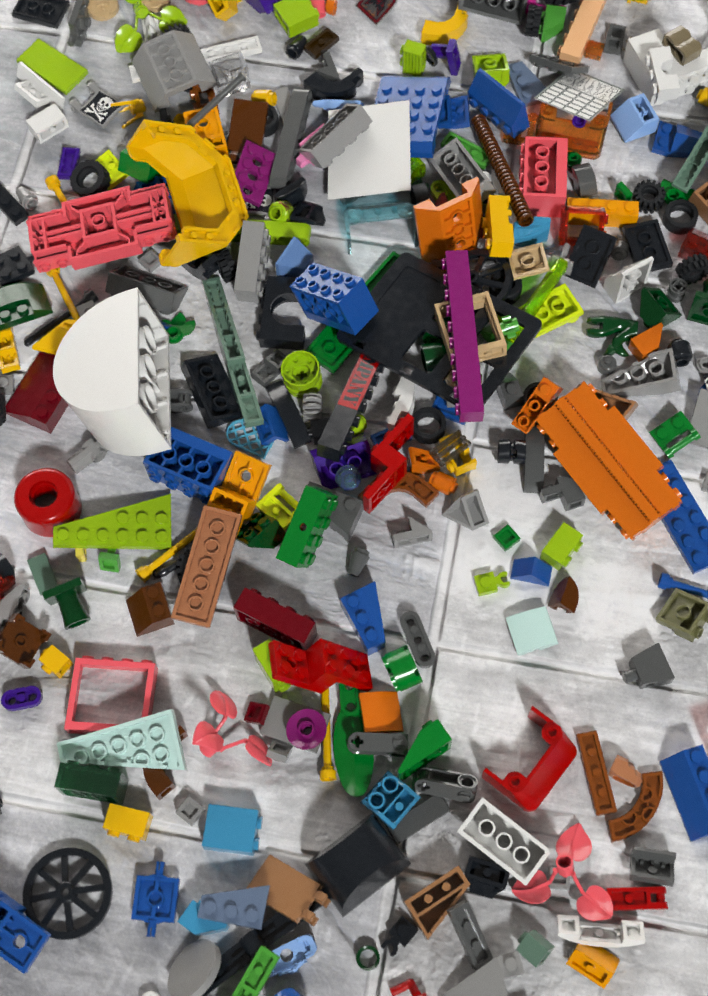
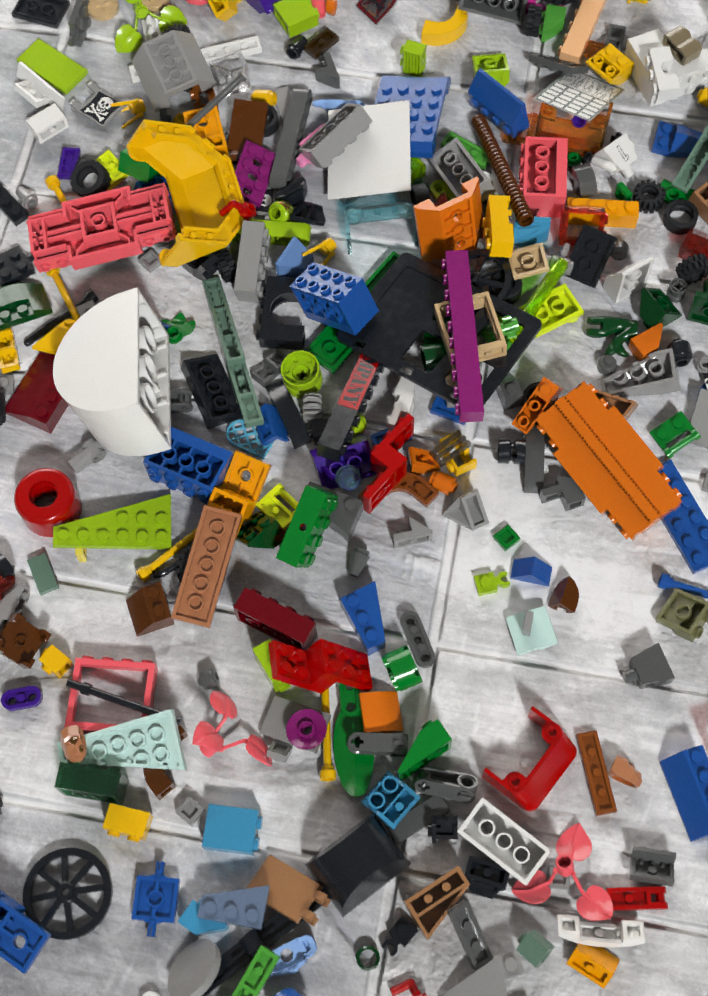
(69, 602): dark green plant -> none
(73, 743): none -> nougat rock
(88, 689): none -> black bar
(109, 561): bright green tile -> none
(158, 291): dark grey slope -> none
(208, 679): none -> dark grey piece
(246, 210): none -> red plate
(256, 713): dark red tile -> none
(325, 248): none -> yellow plant
(338, 90): black arch -> none
(433, 413): black tyre -> none
(443, 828): none -> black bracket
(447, 51): dark purple piece -> none
(455, 113): blue slope -> none
(525, 83): sand blue wing -> none
(527, 624): none -> light grey tile
(561, 546): lime brick -> none
(611, 65): none -> yellow slope
(615, 156): none -> white torso
(635, 118): light blue slope -> none
(642, 811): dark orange tile -> none
(647, 240): black plate -> none

